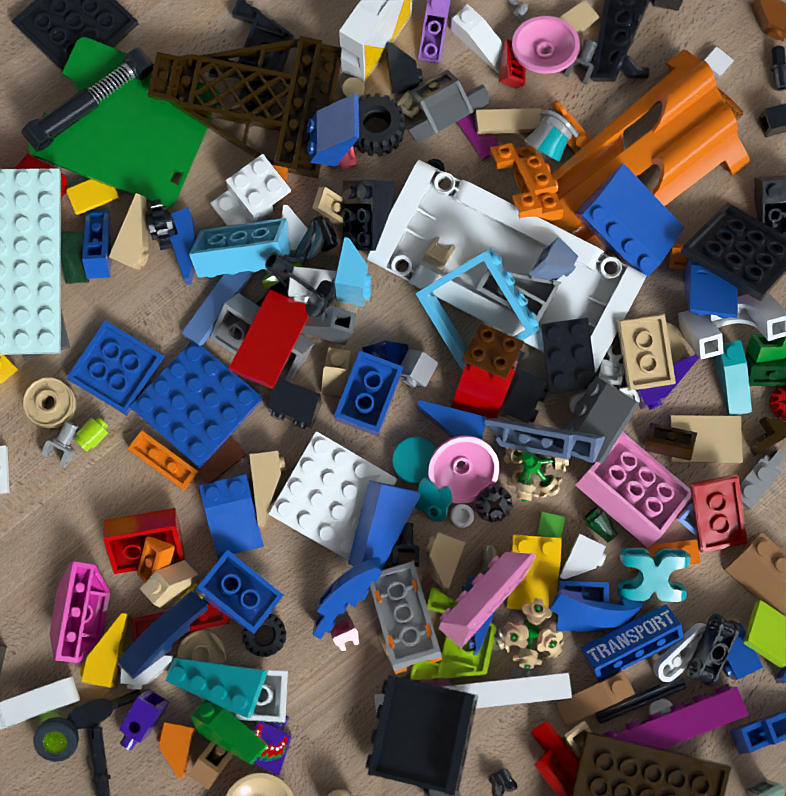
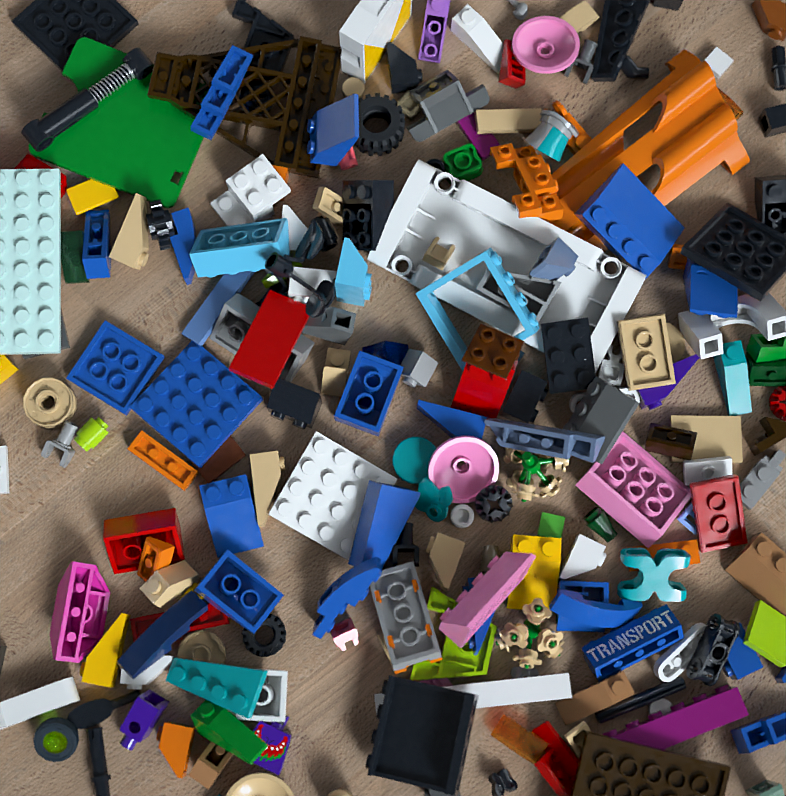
(221, 92): none -> blue slope
(463, 163): none -> green piece
(519, 739): none -> clear orange slope
(706, 468): none -> white plate

